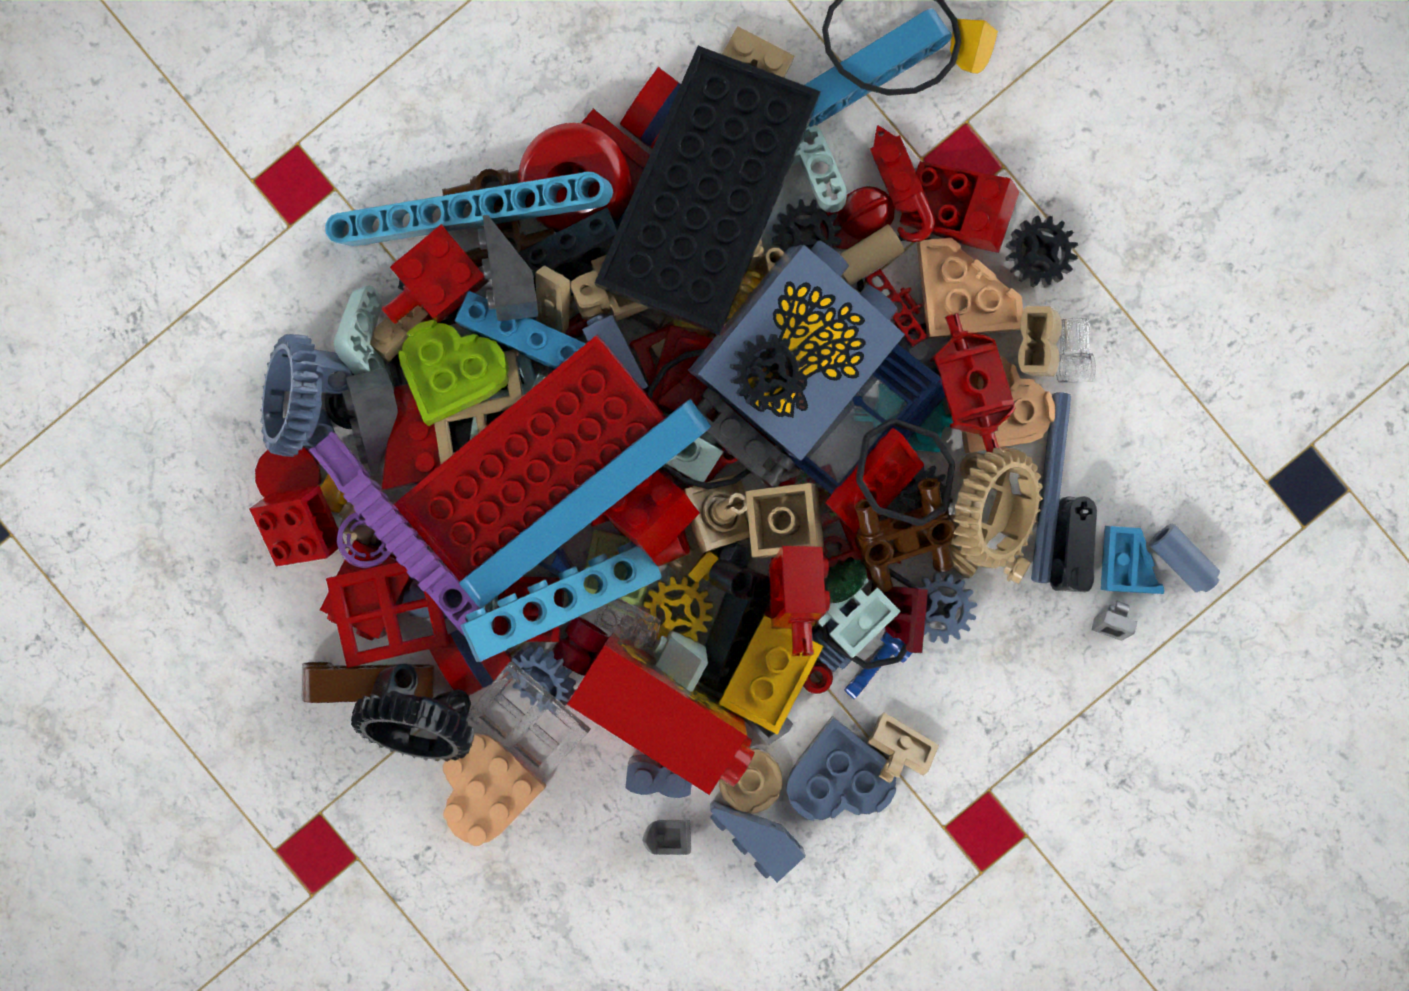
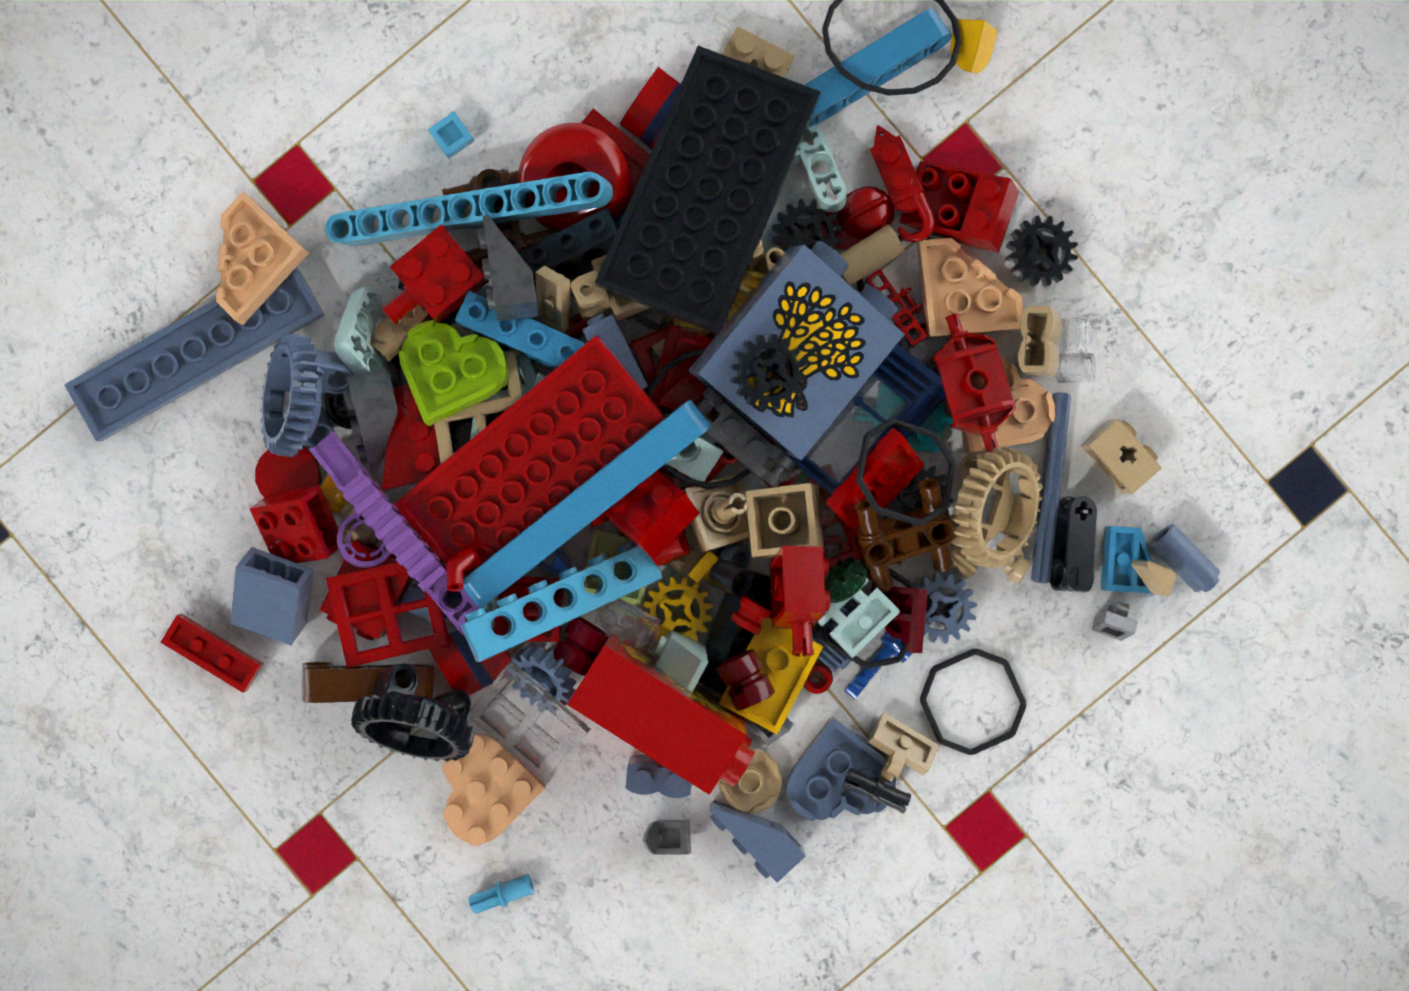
(186, 357): none -> sand blue plate
(212, 653): none -> red plate
(253, 258): none -> light nougat plate
(271, 596): none -> sand blue brick
(451, 135): none -> medium azure plate
(457, 565): none -> red arm
(501, 894): none -> medium azure axle
(745, 679): none -> dark red wheel
(750, 615): none -> red wheel
(876, 790): none -> black pin
(993, 742): none -> black piece
(1106, 453): none -> tan brick
(1155, 577): none -> tan slope

